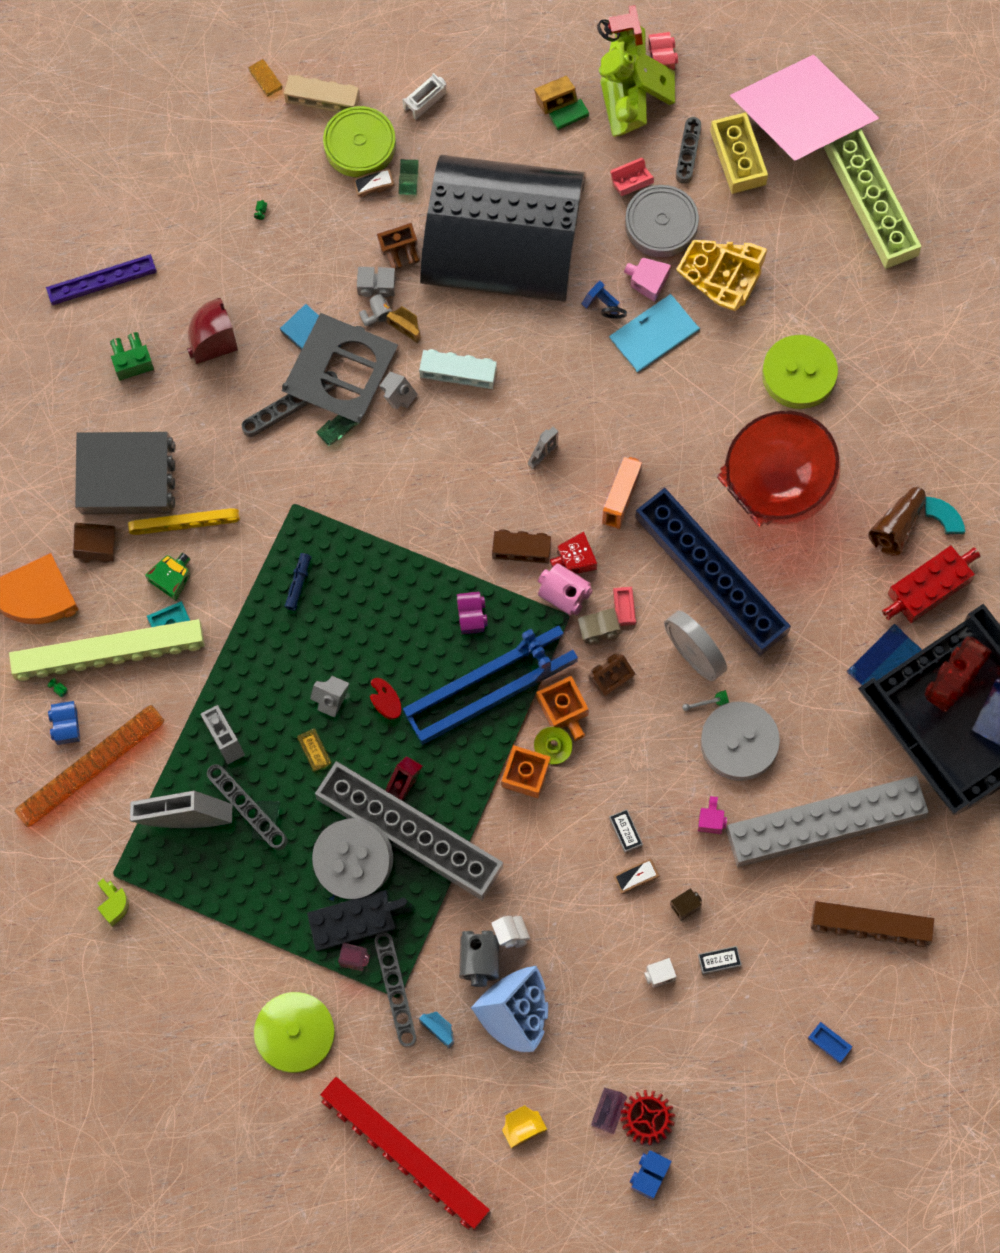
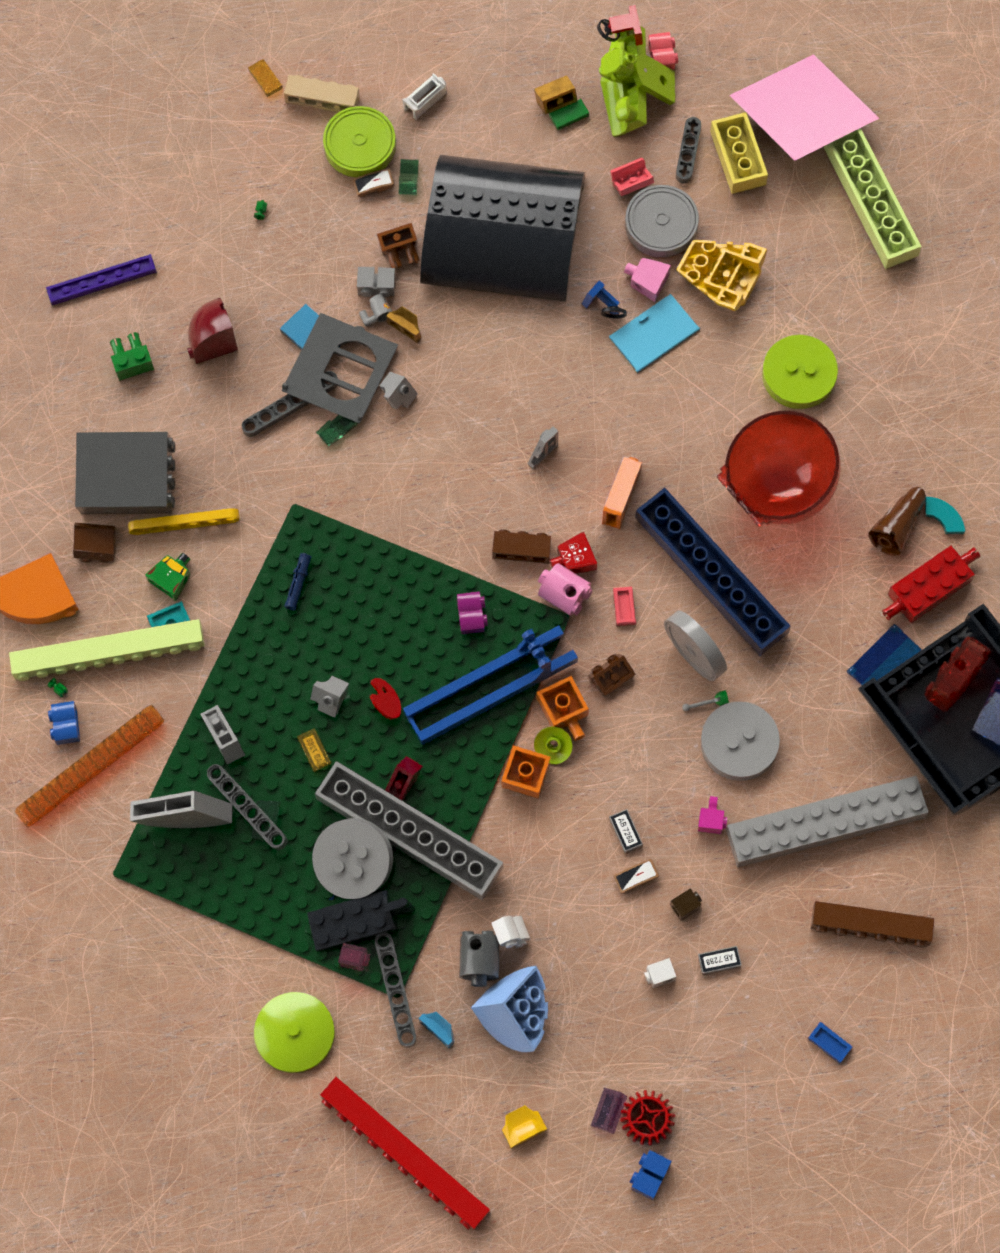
(116, 906): lime brick -> none
(458, 369): light aqua brick -> none
(600, 626): dark tan brick -> none

